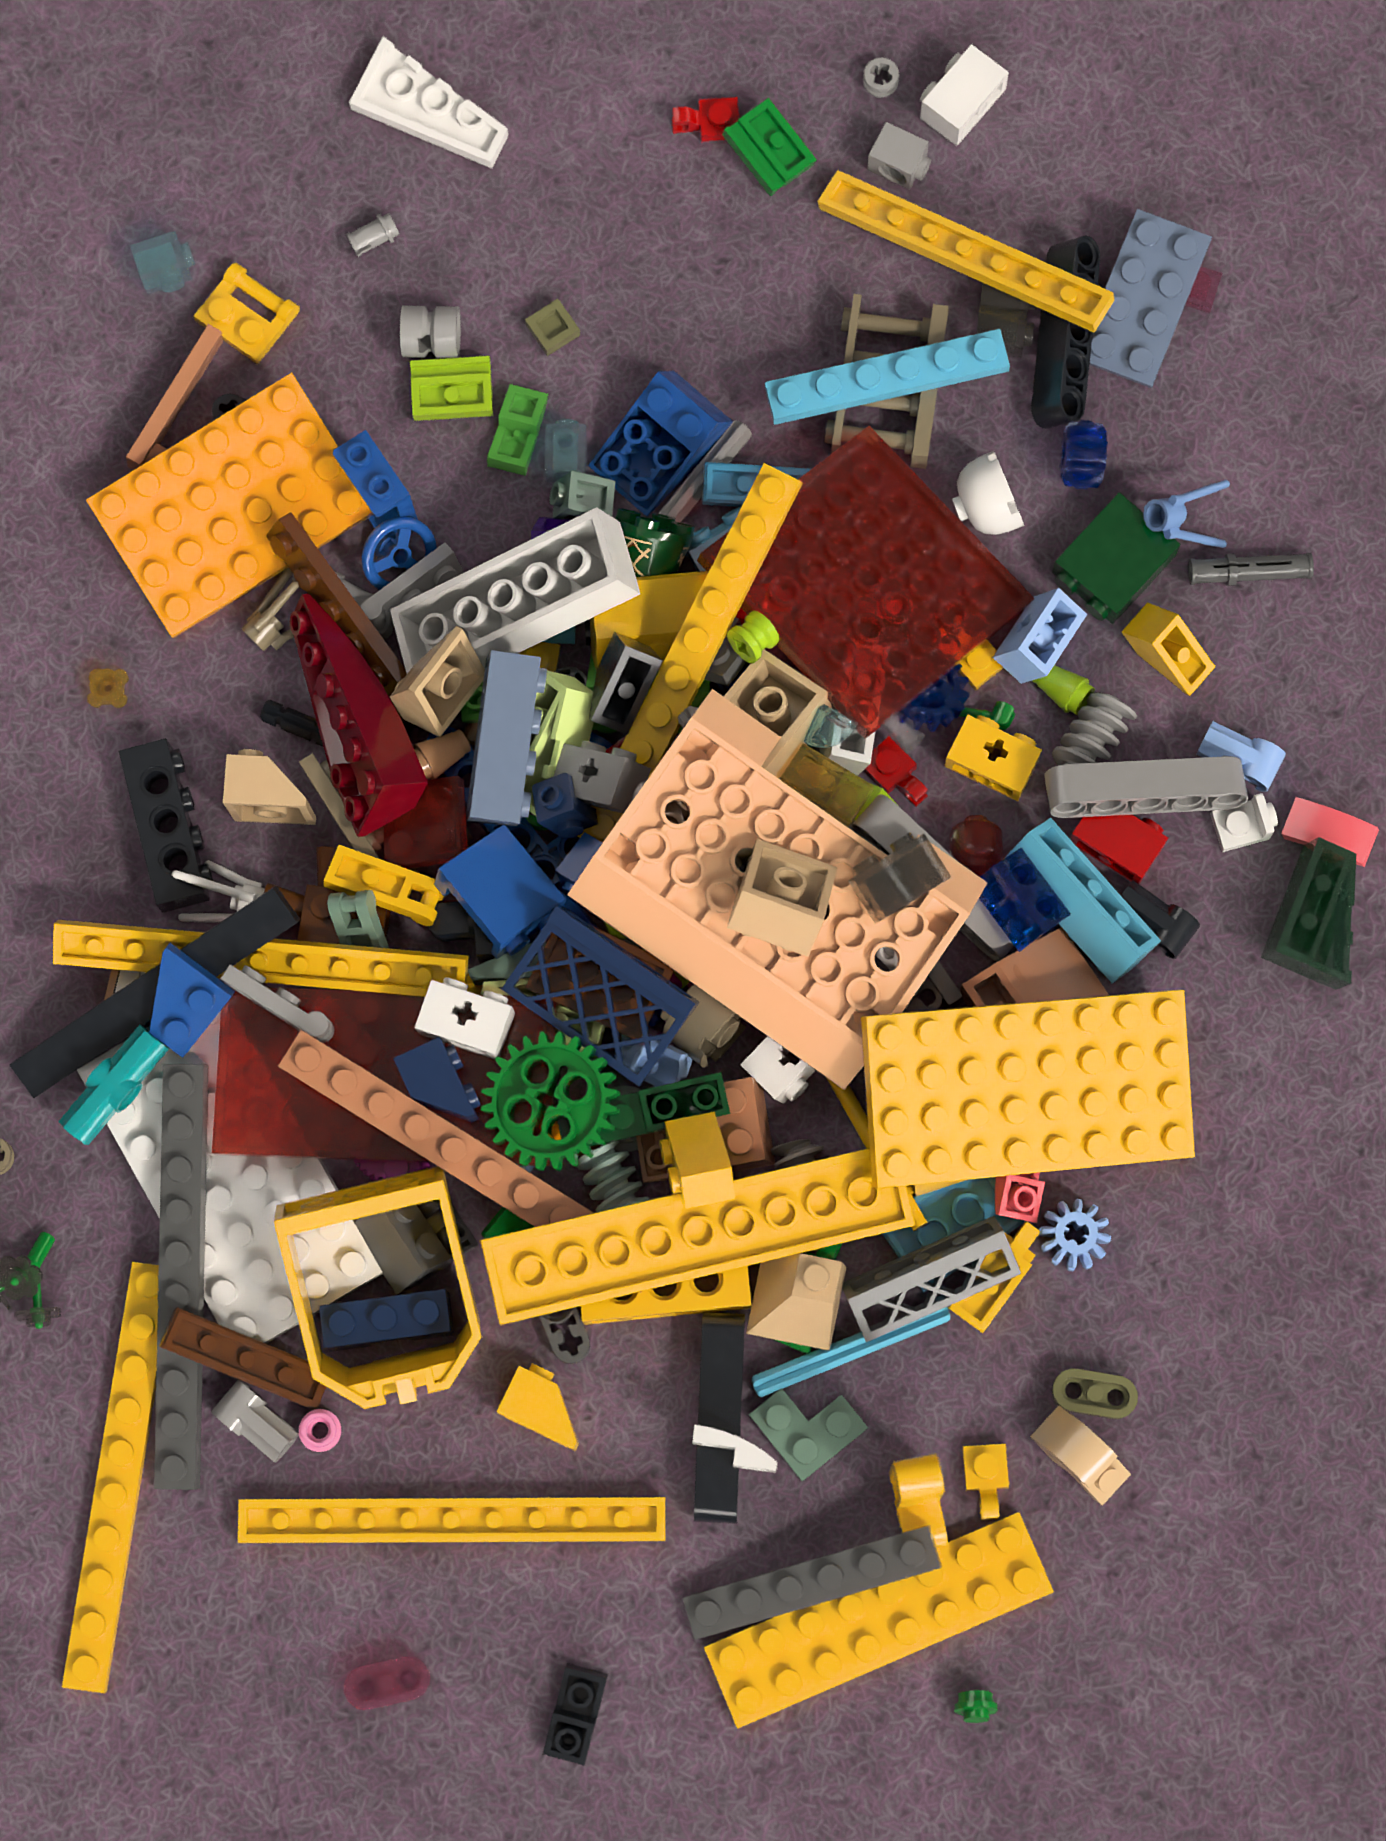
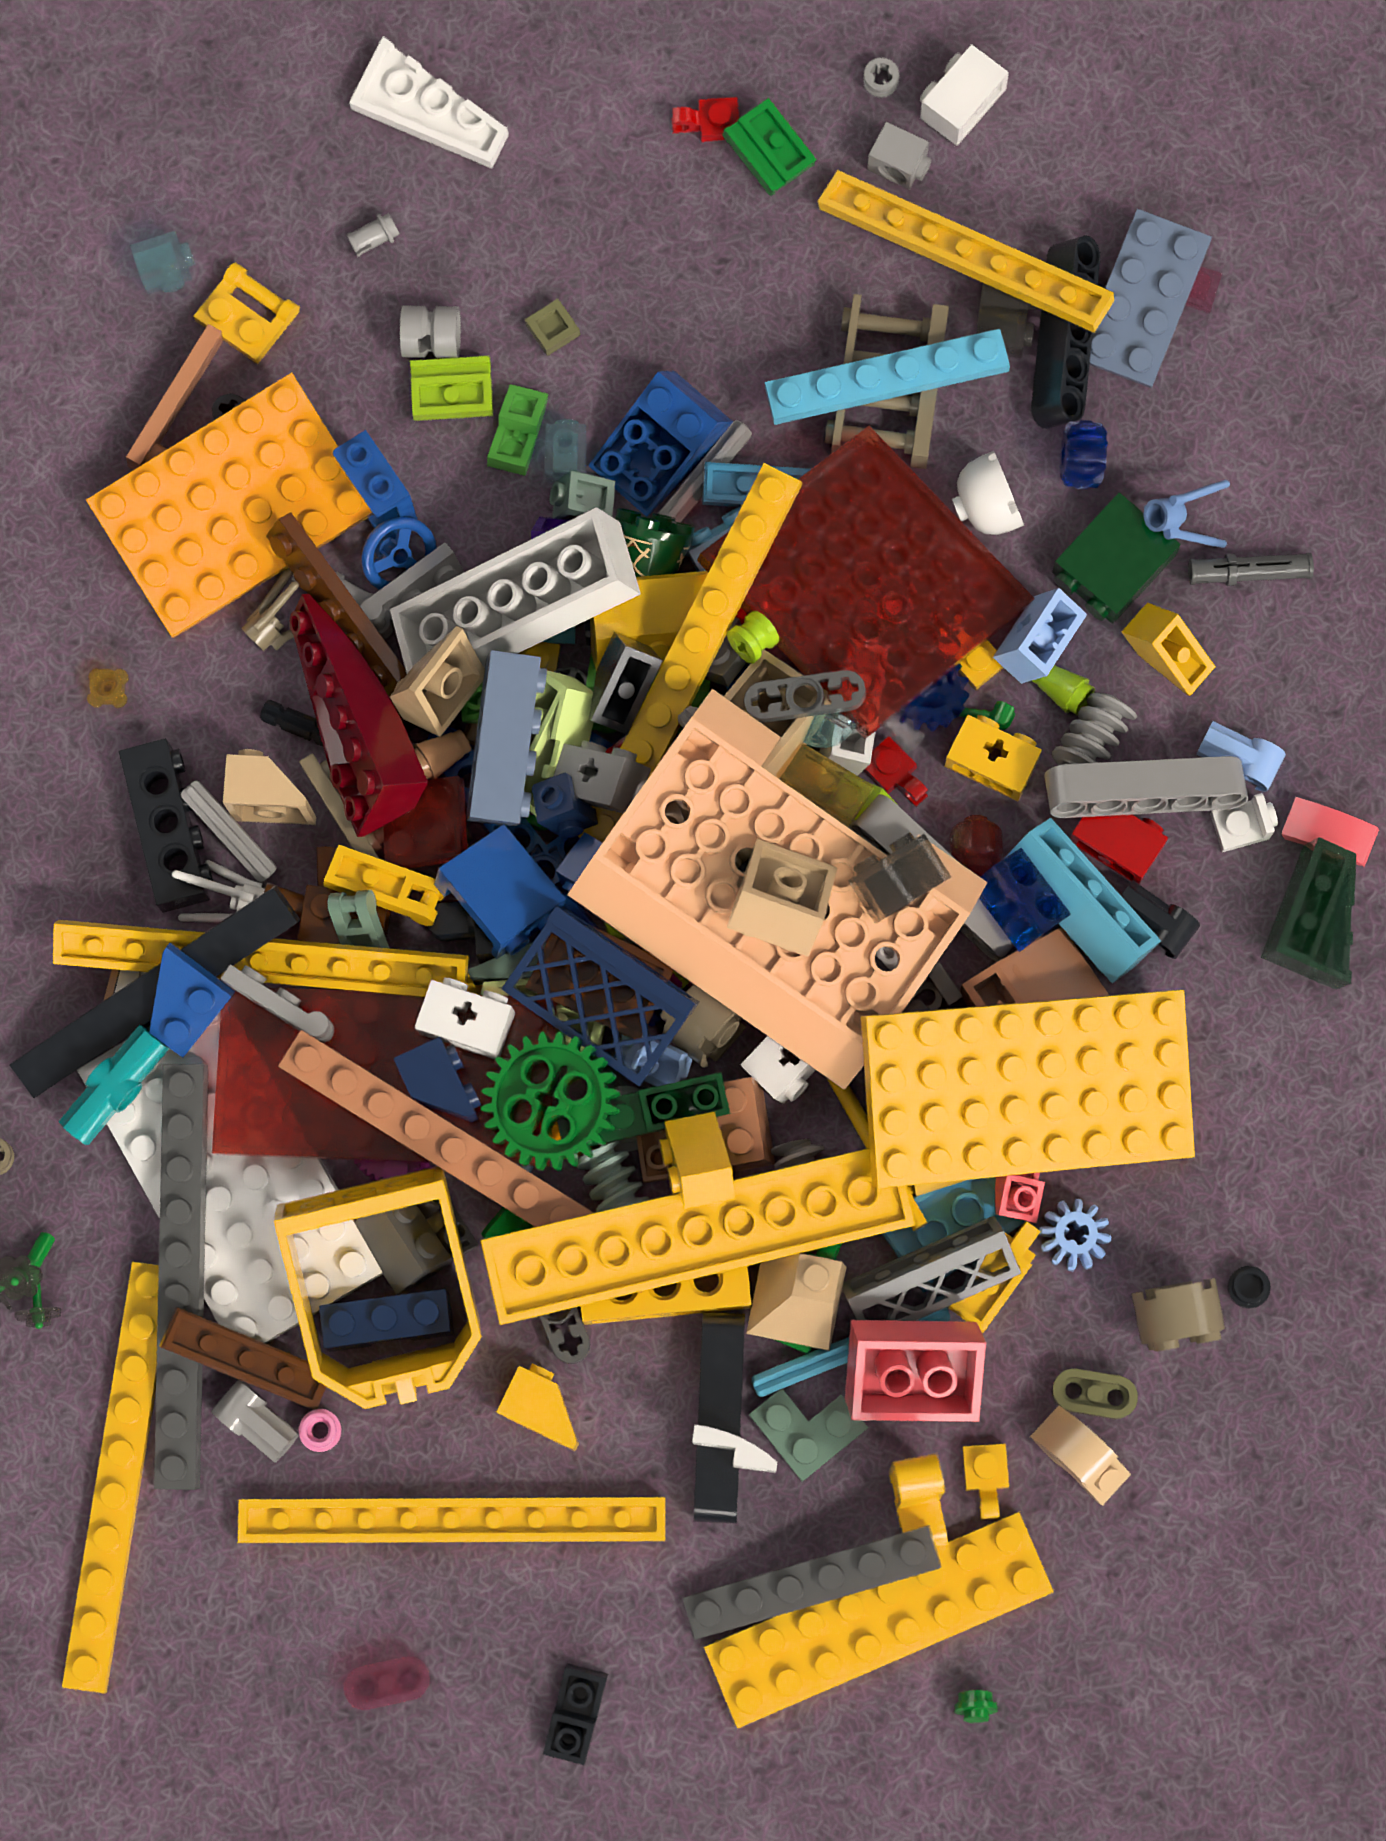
(228, 831): none -> light grey axle
(818, 708): none -> dark grey beam
(915, 1370): none -> coral brick
(1179, 1313): none -> dark tan brick
(1249, 1287): none -> black plate

